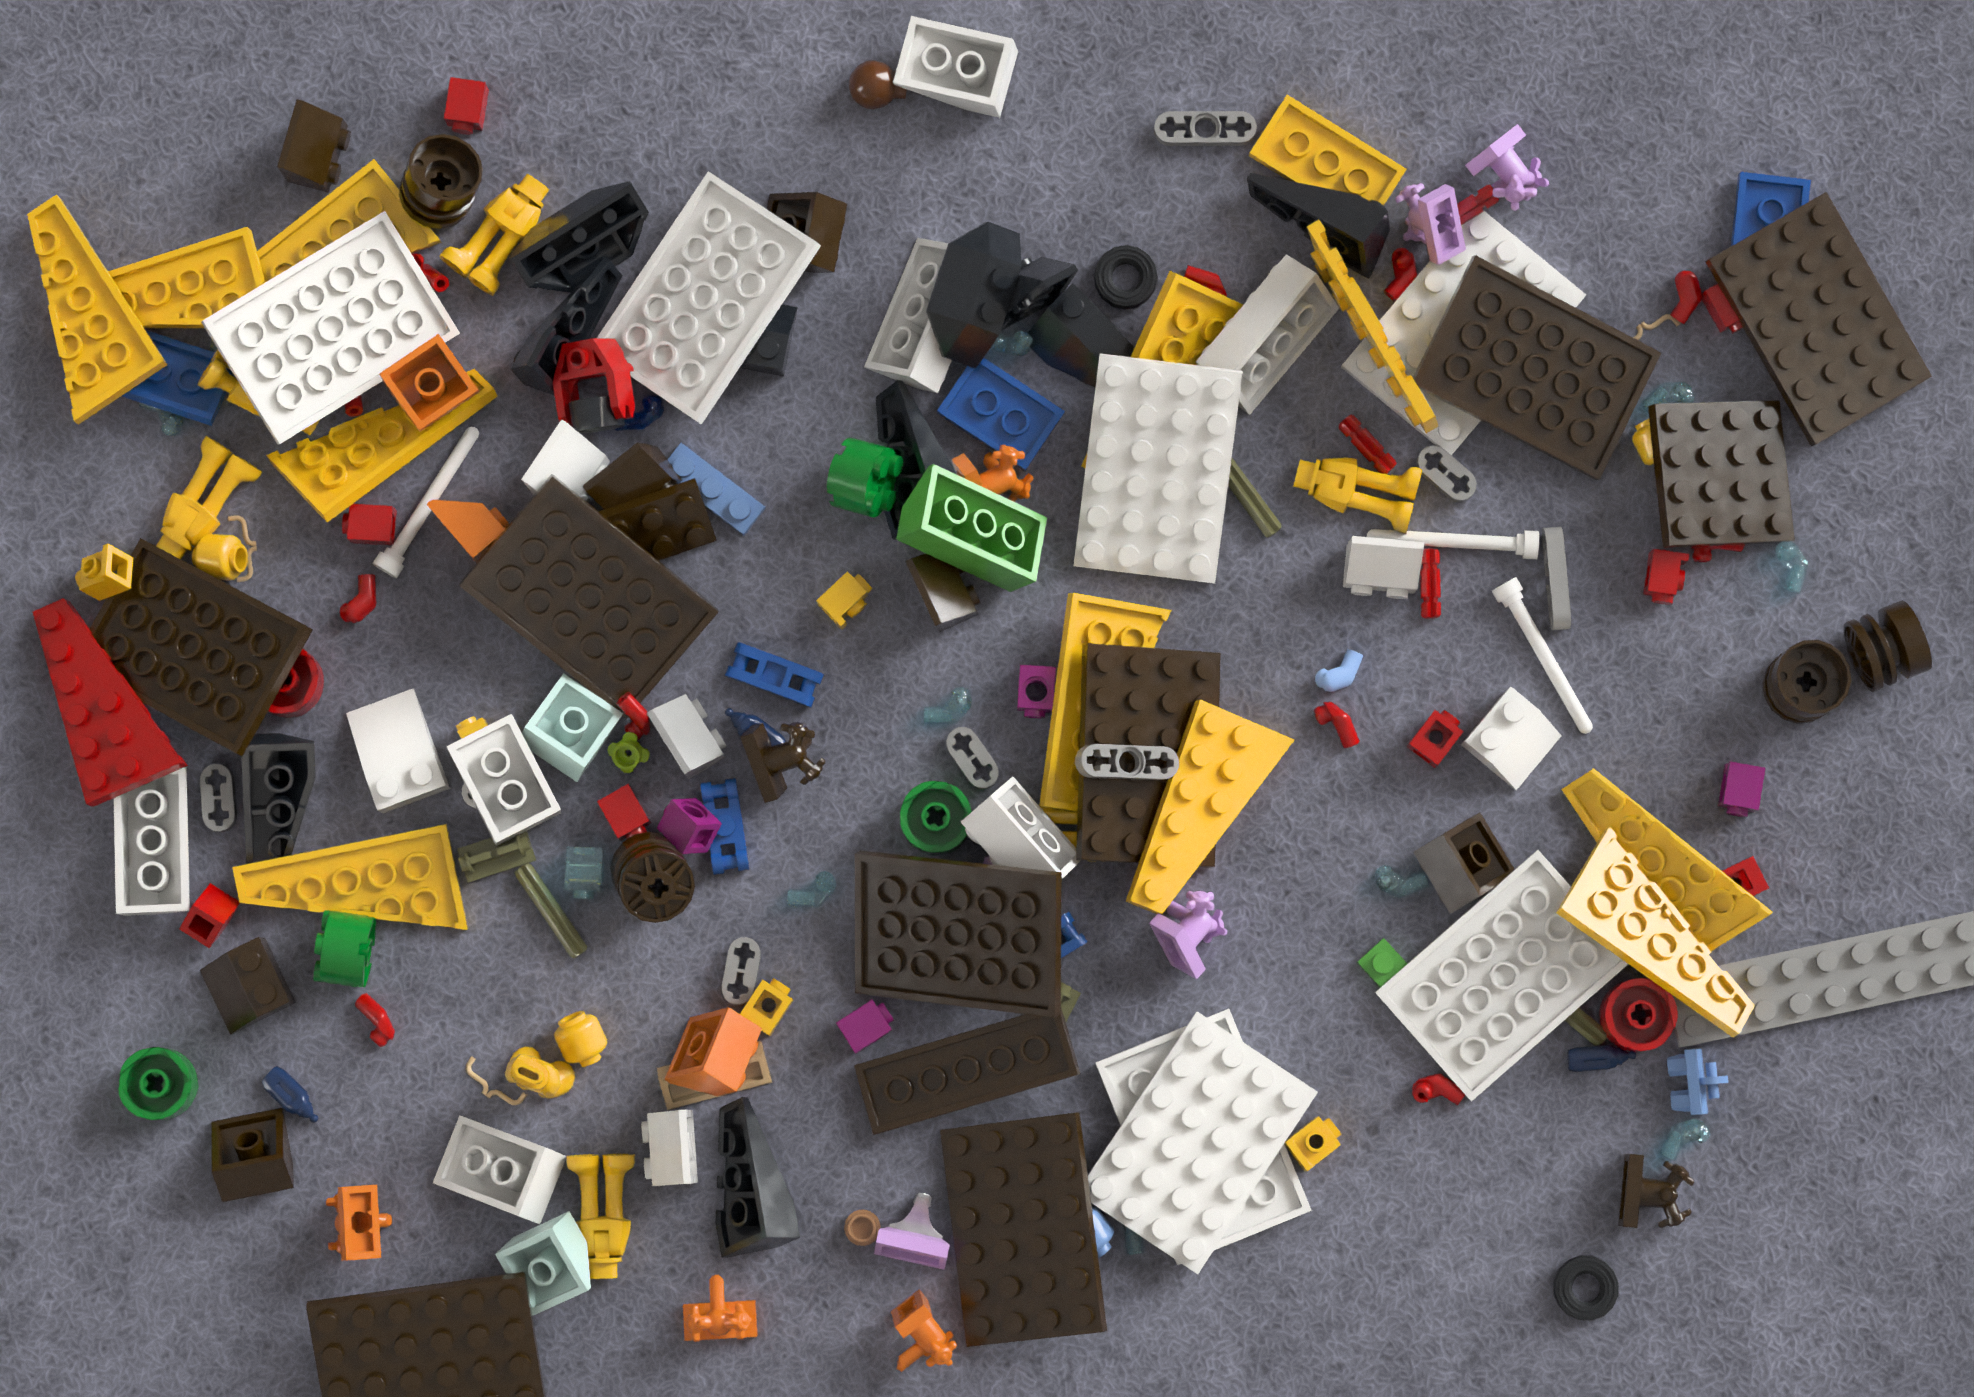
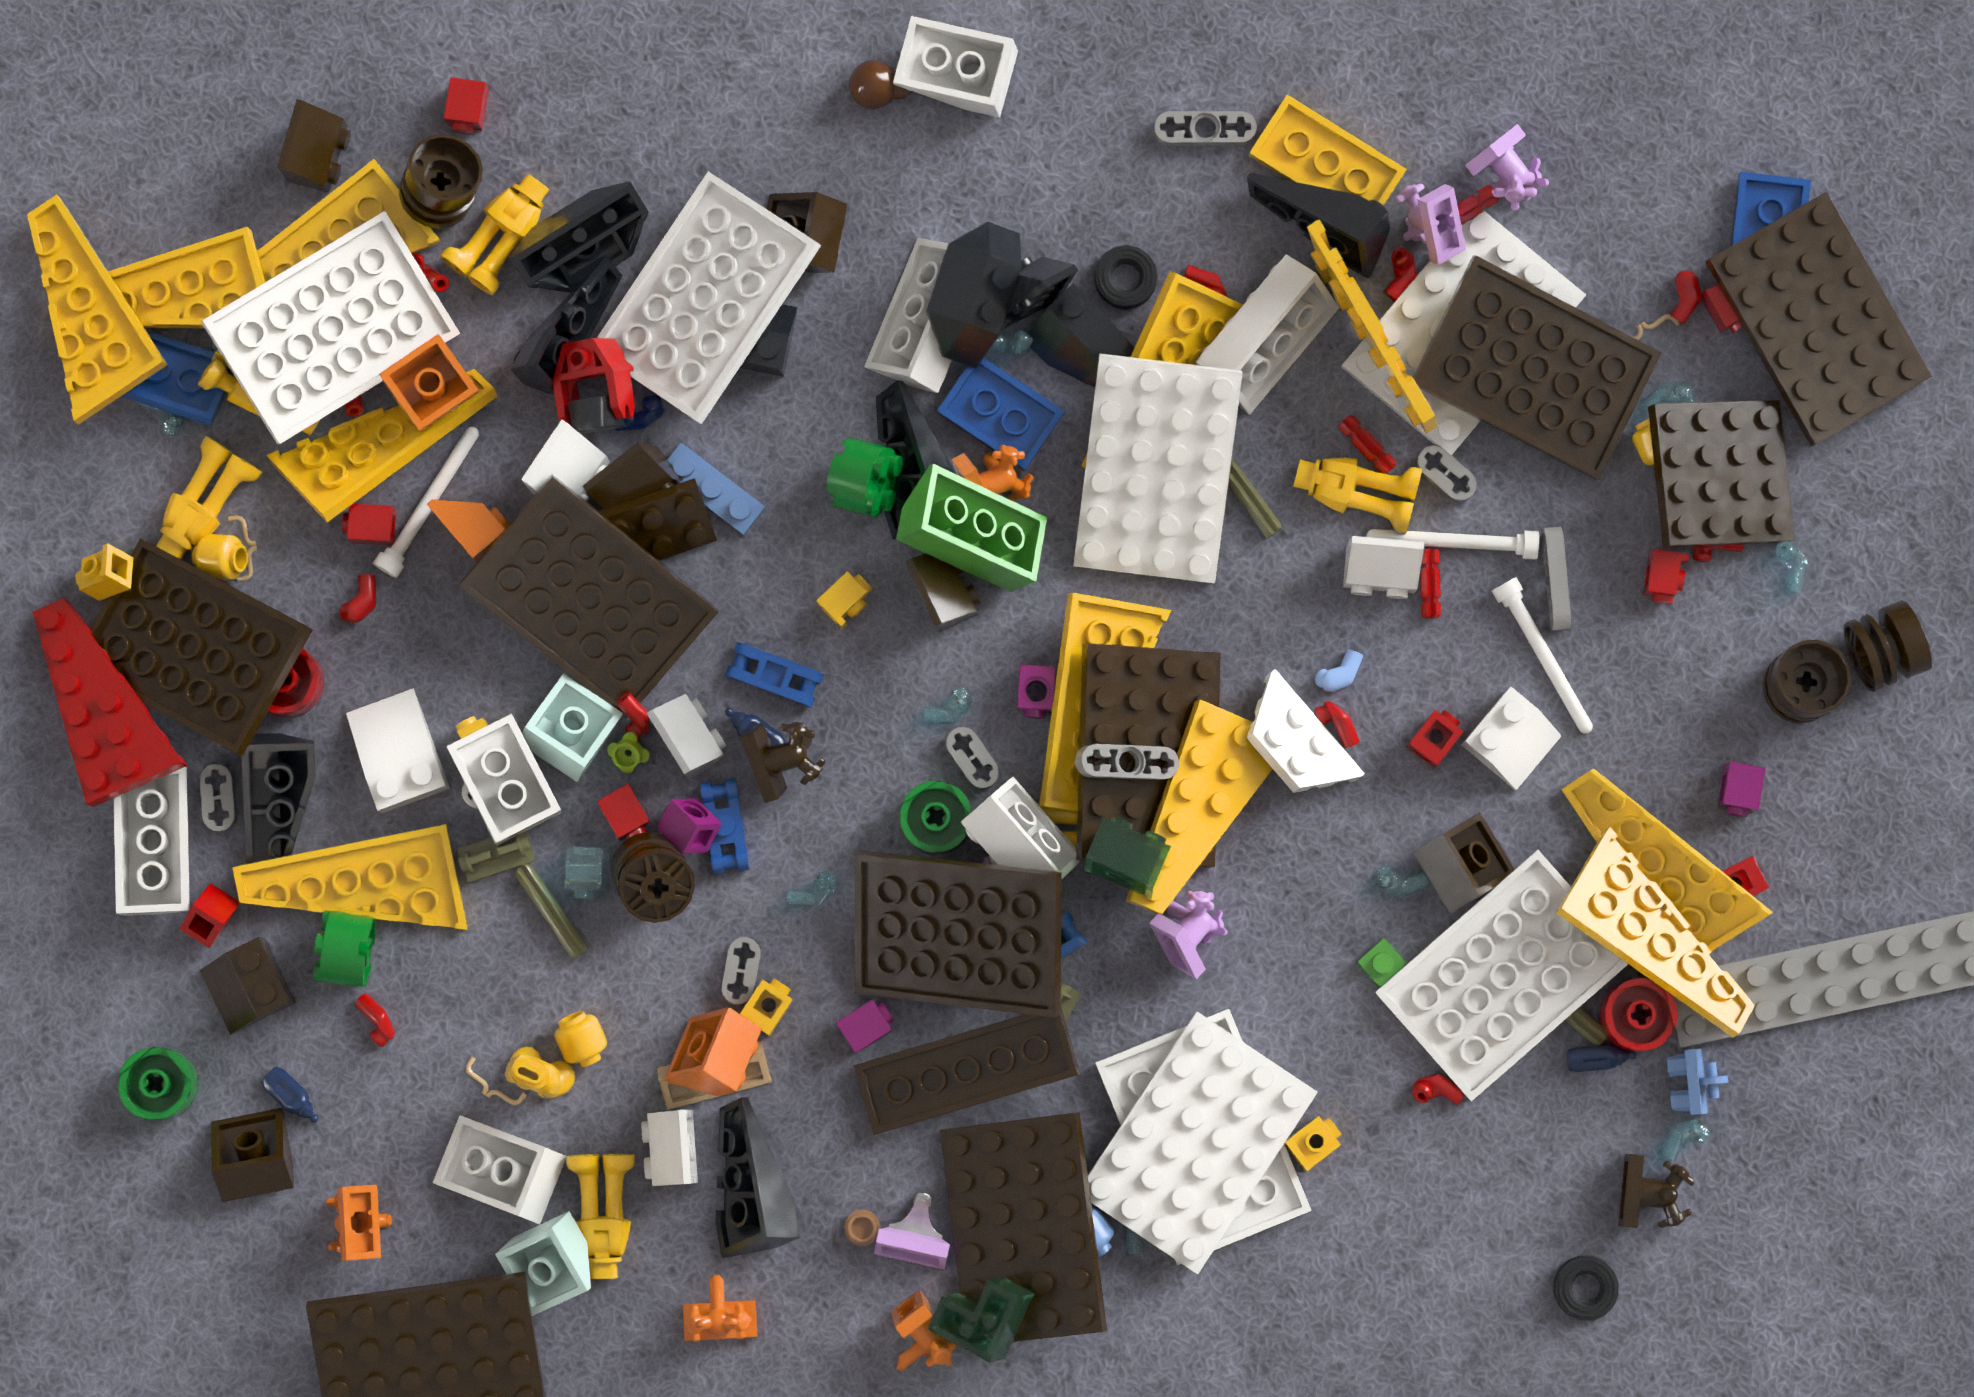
(983, 1326): none -> clear green brick
(1127, 856): none -> clear green brick
(1297, 741): none -> white wing

